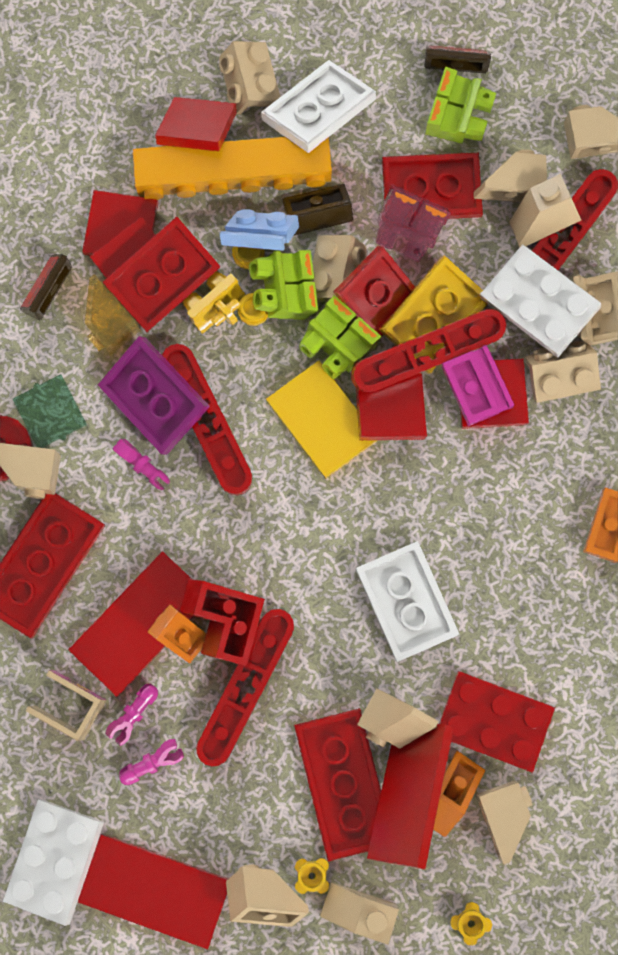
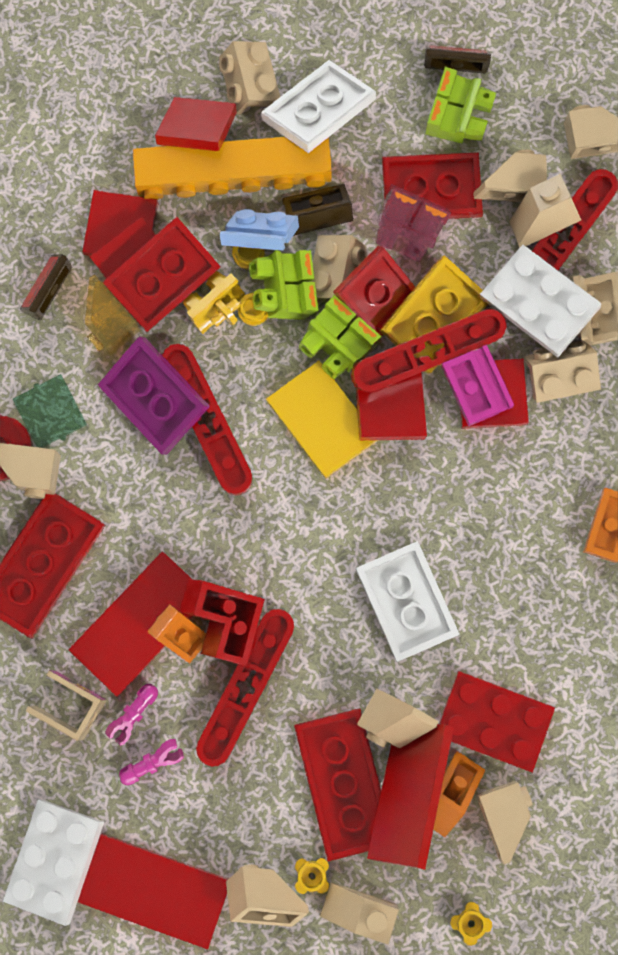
(140, 463): dark pink piece -> none

